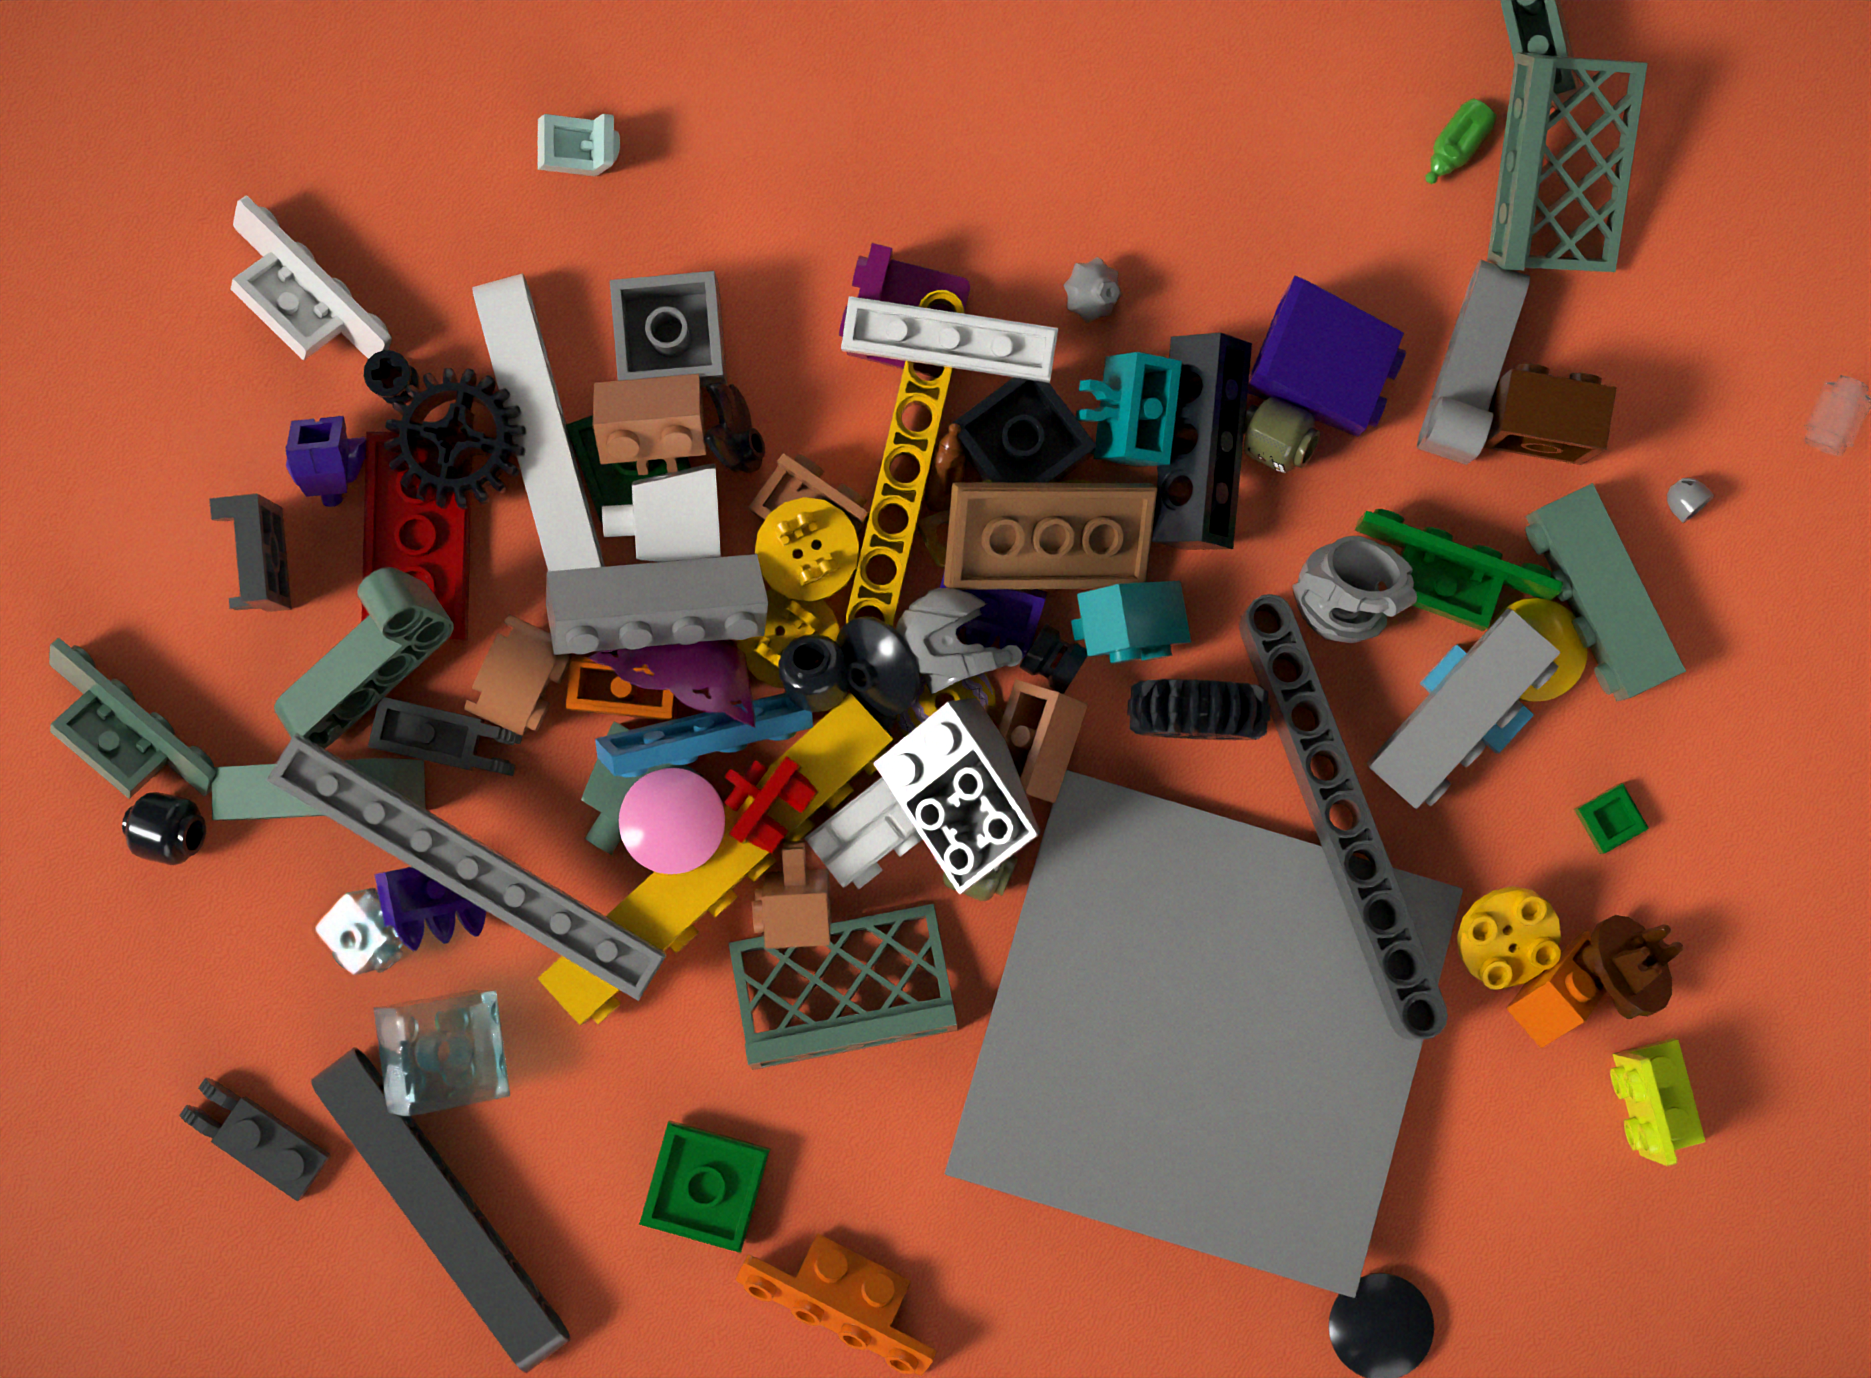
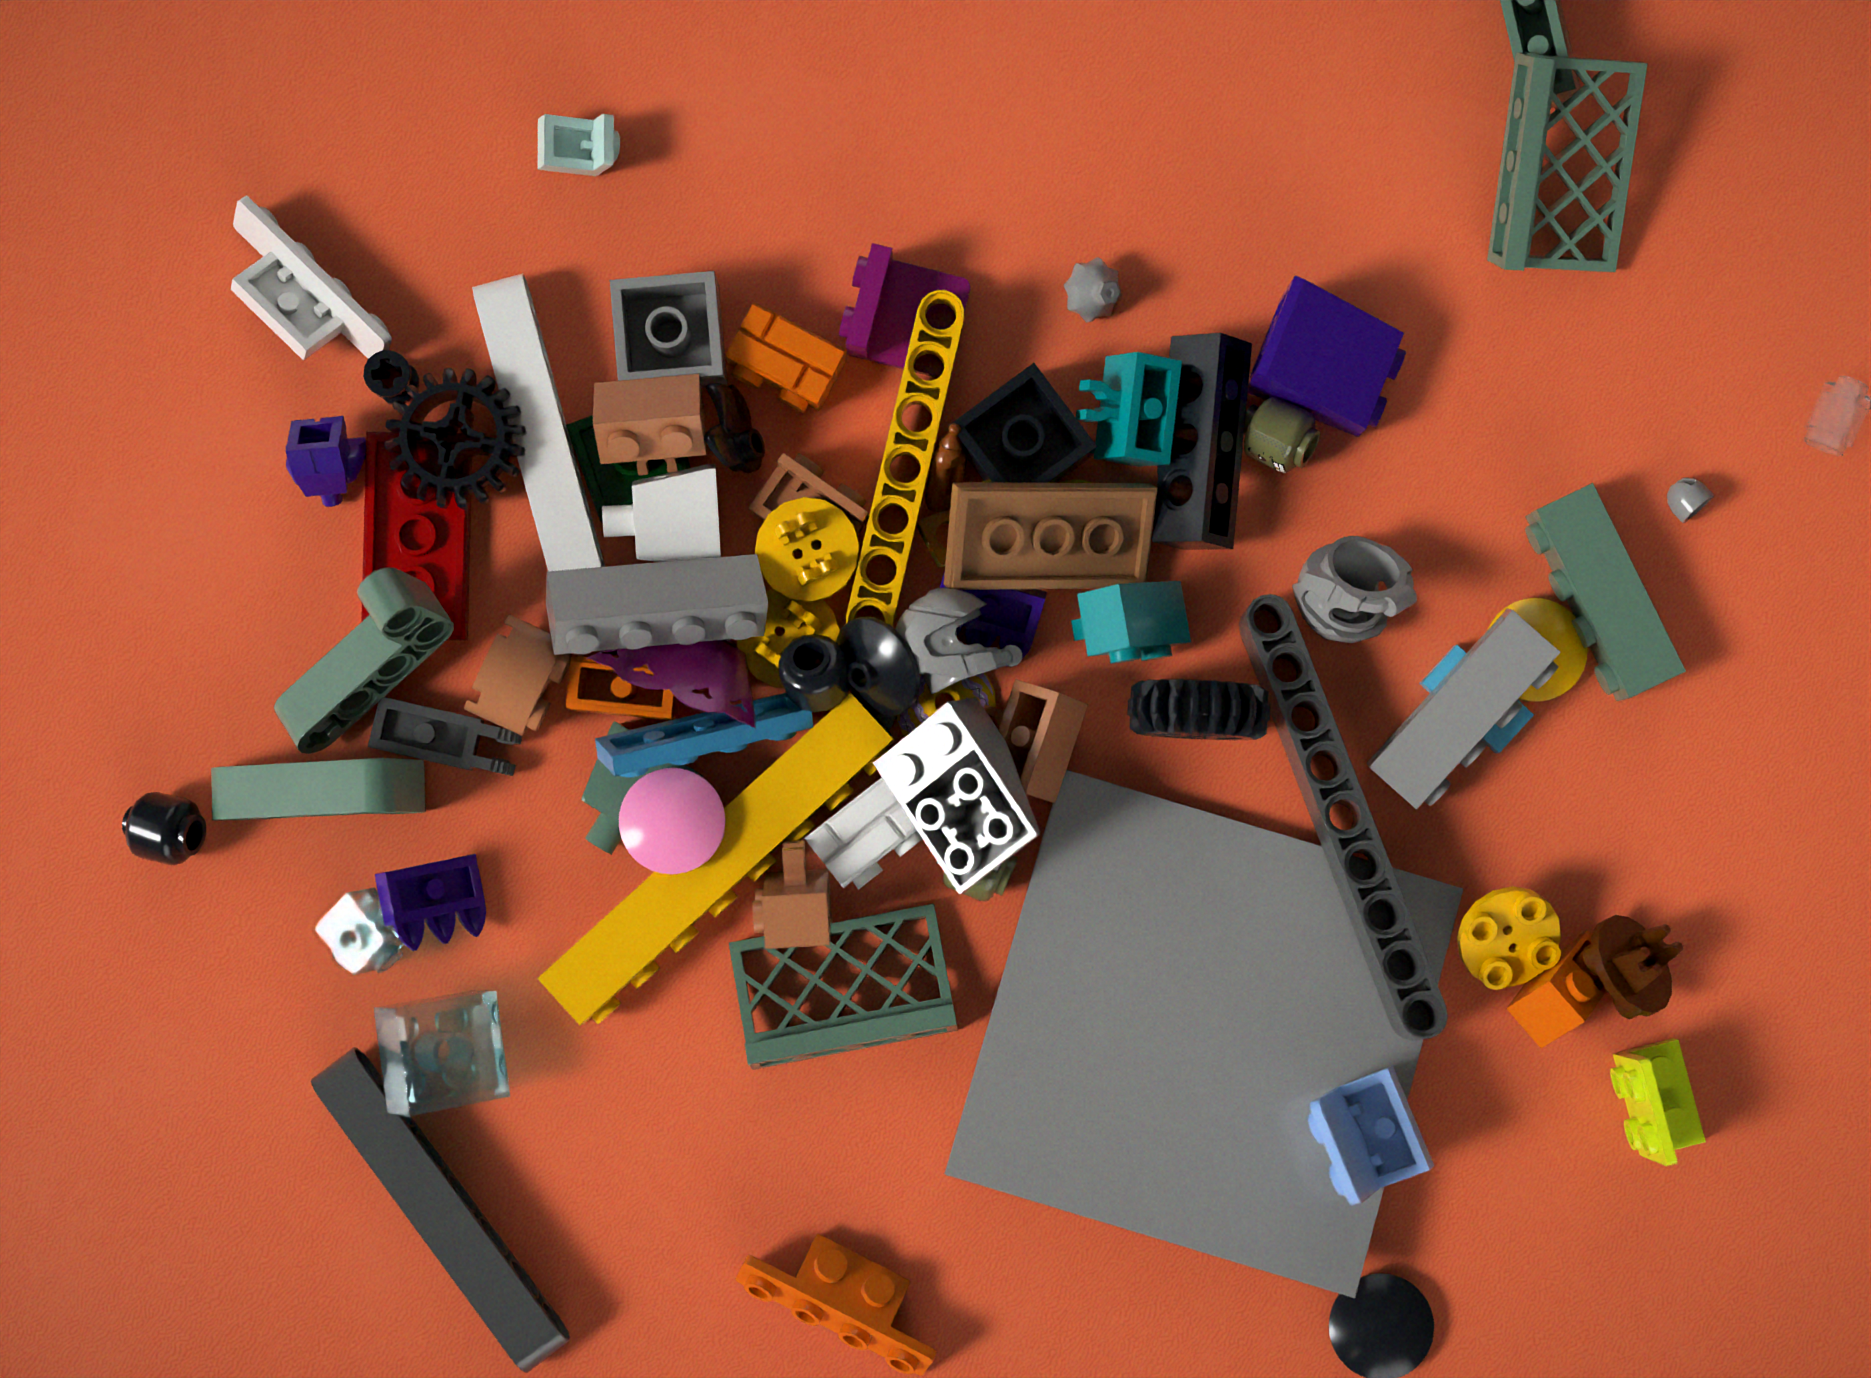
(117, 733): sand green bracket -> none
(258, 550): dark grey piece -> none
(259, 1140): dark grey hinge -> none
(466, 866): light grey tile -> none
(704, 1186): green plate -> none
(755, 823): red hips -> none
(785, 358): none -> orange brick
(949, 339): white tile -> none
(1045, 651): black wheel -> none
(1368, 1135): none -> light blue bracket
(1452, 577): green bracket -> none
(1459, 406): light grey beam -> none
(1460, 138): bright green piece -> none
(1550, 415): reddish brown brick -> none
(1611, 818): green tile -> none

